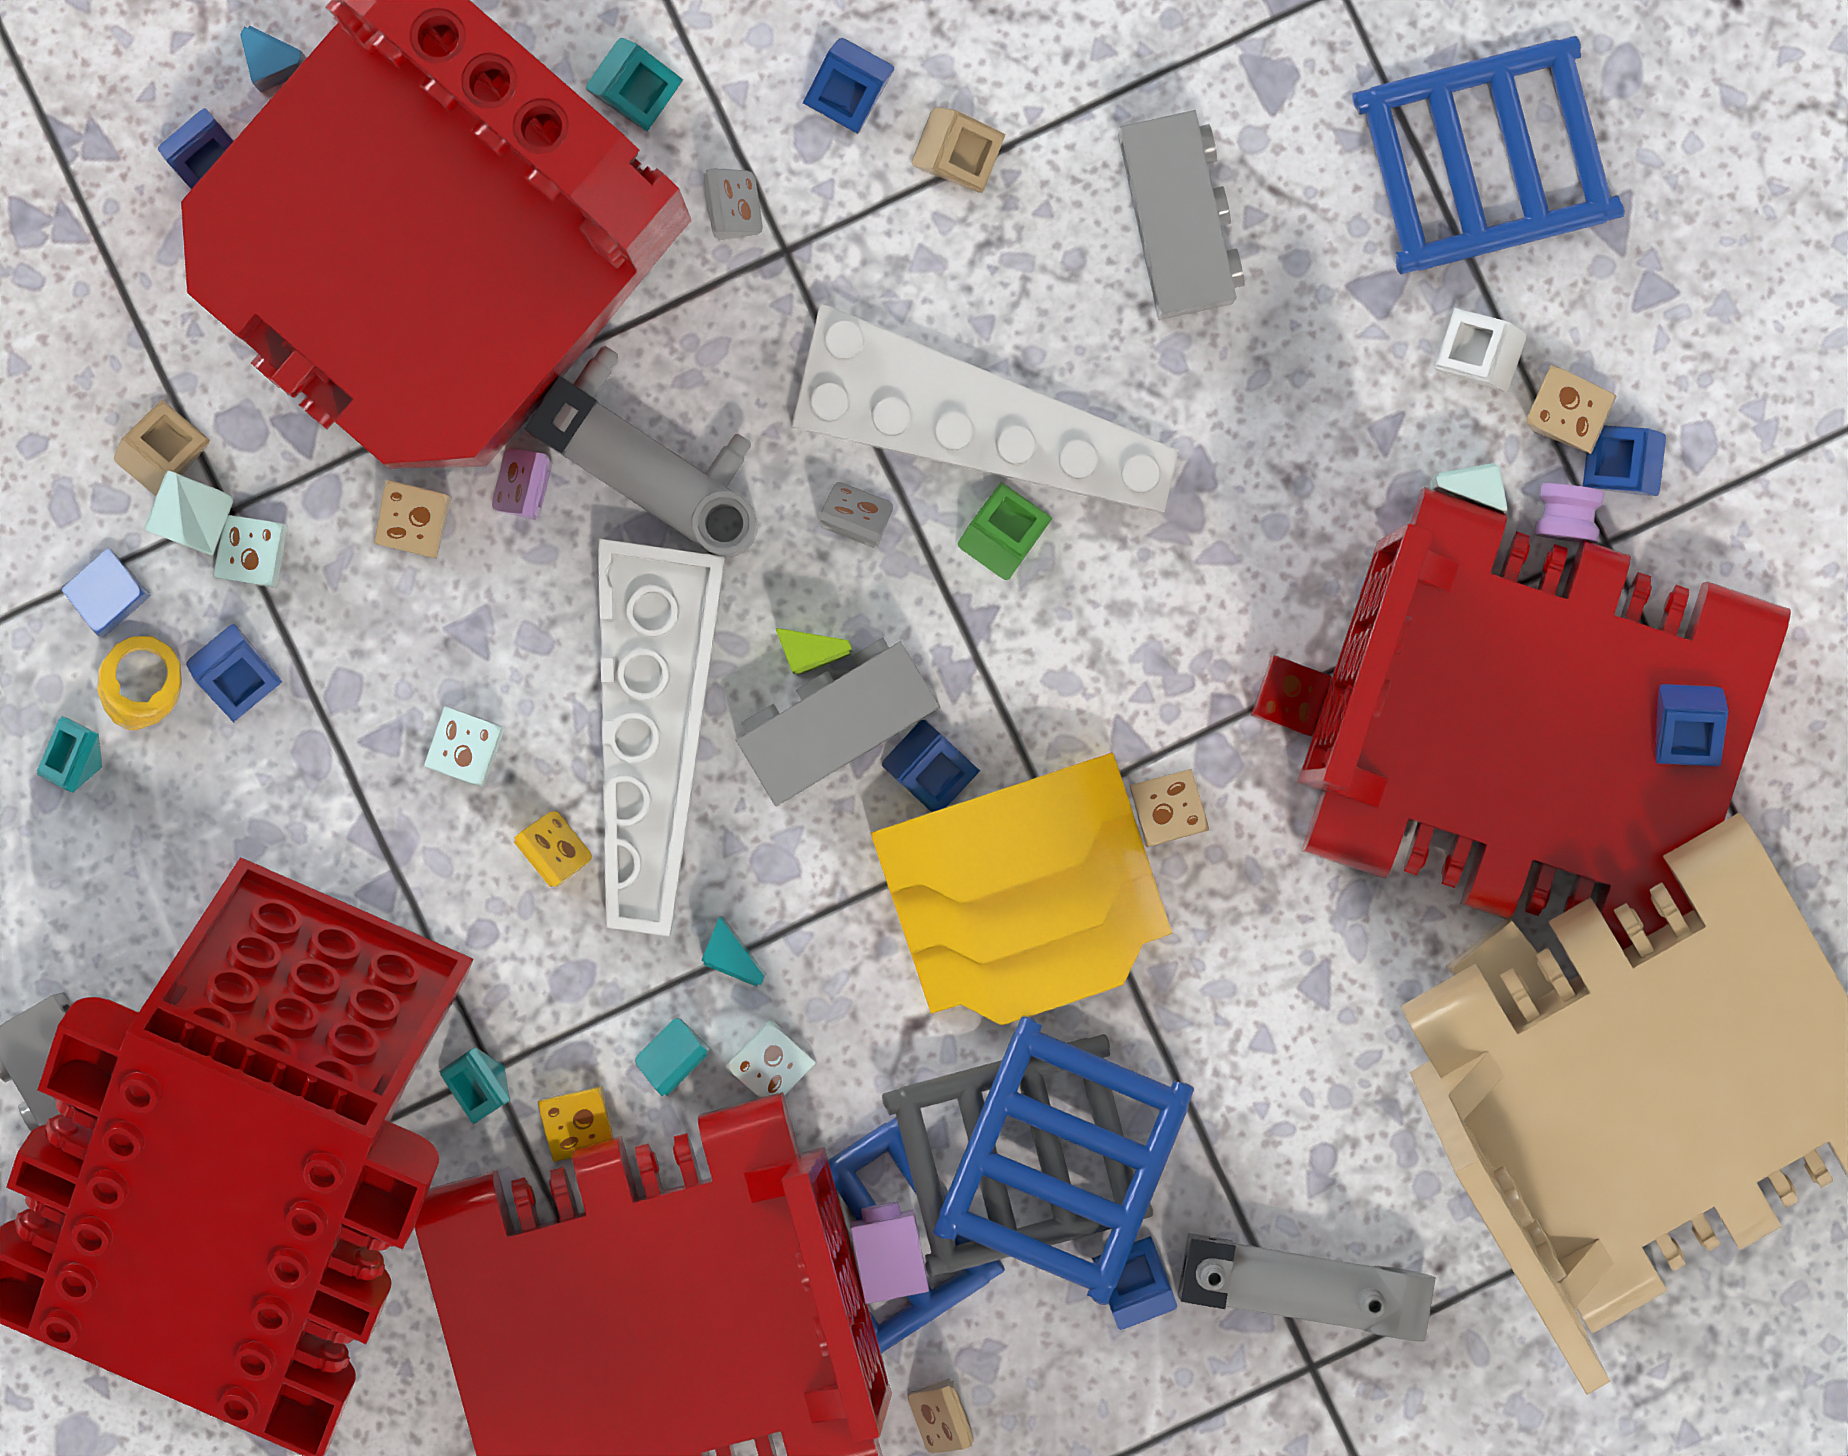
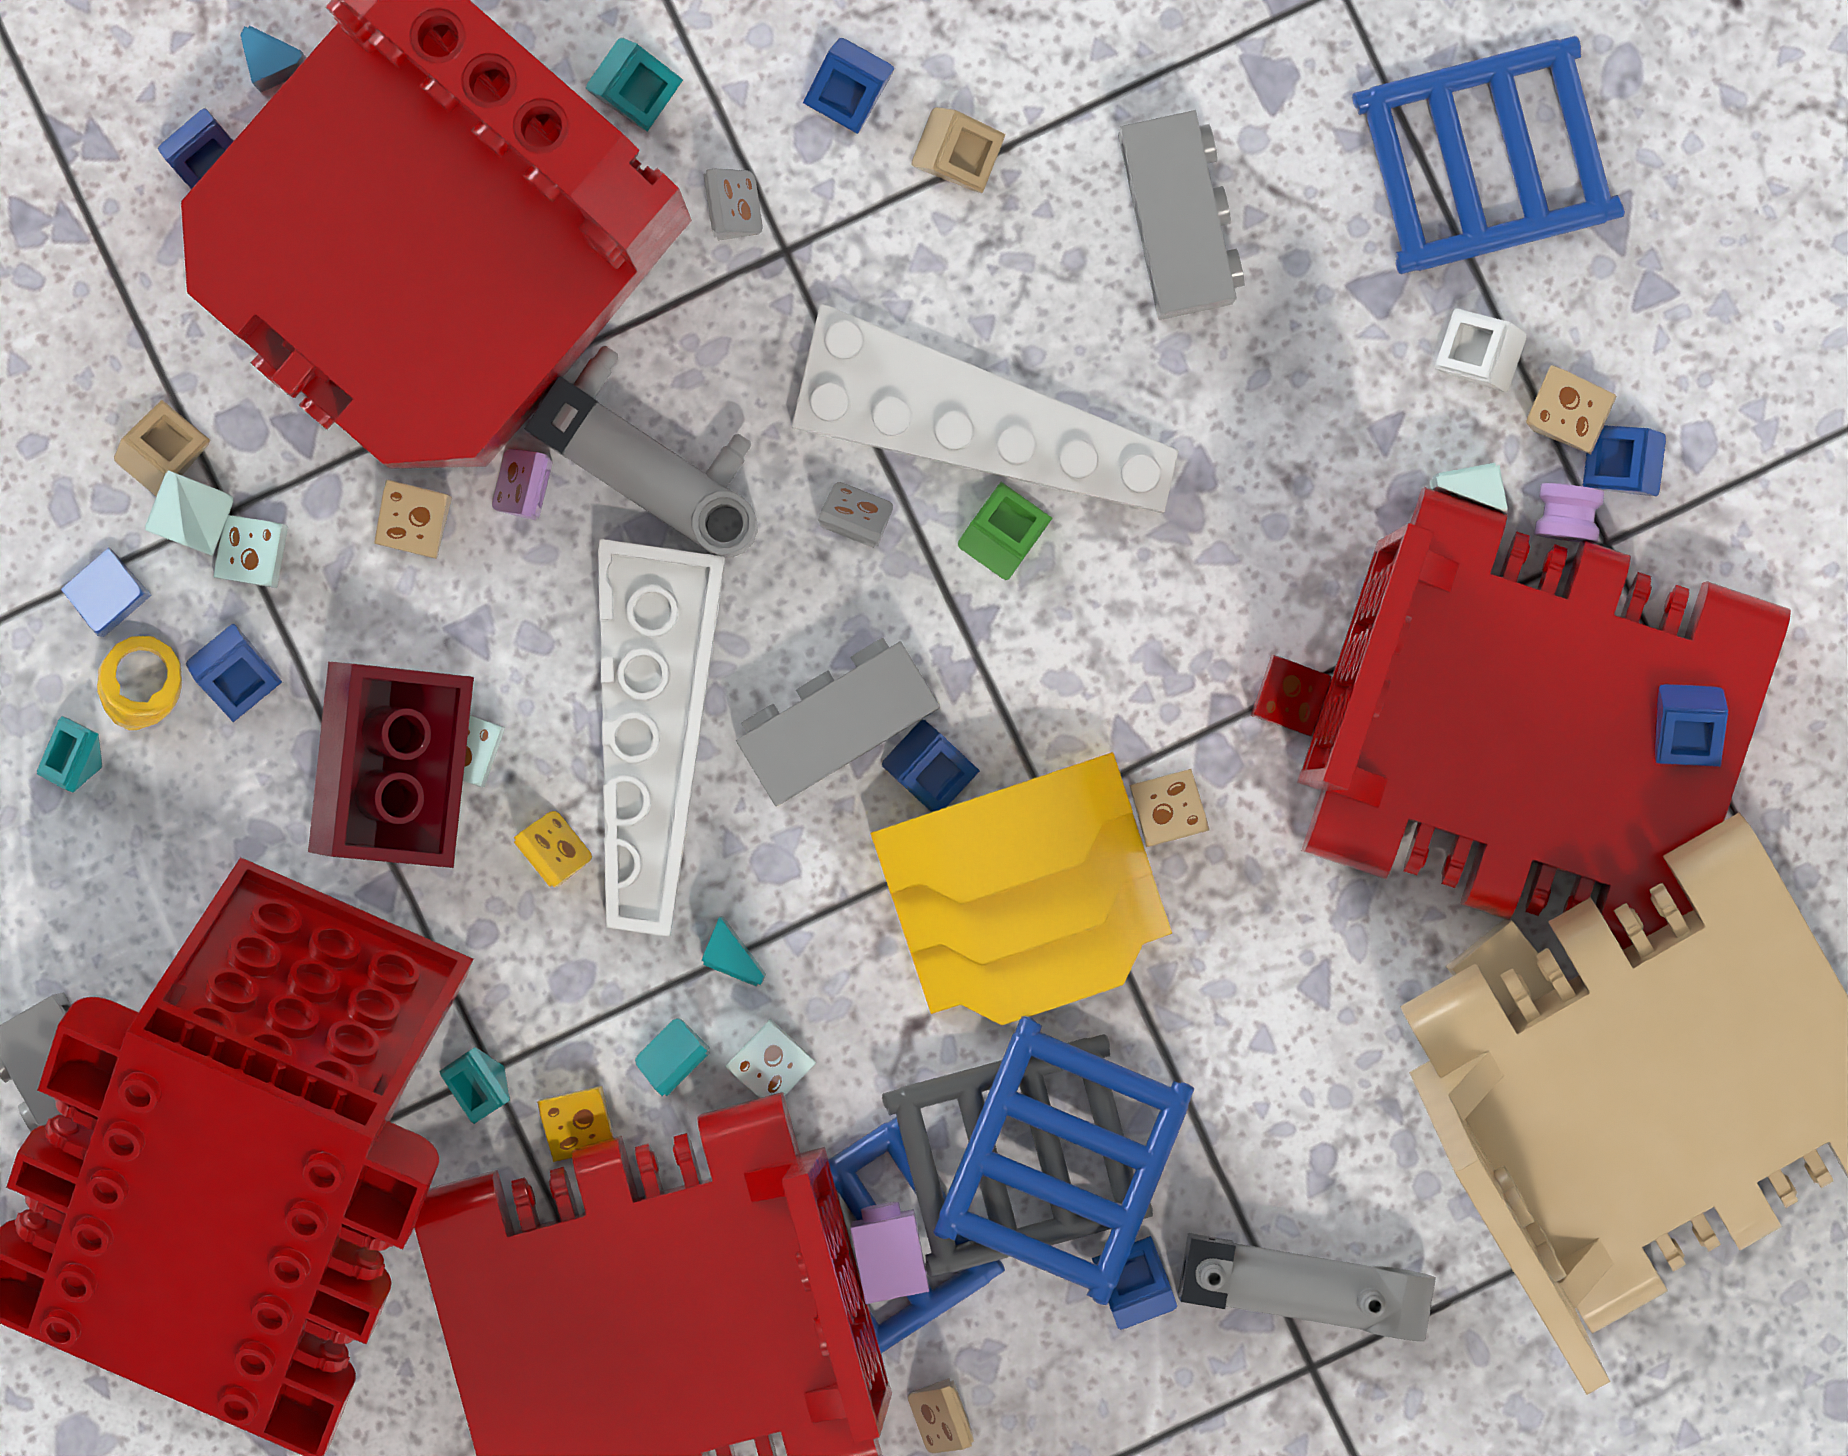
(390, 765): none -> dark red slope
(811, 651): lime slope -> none

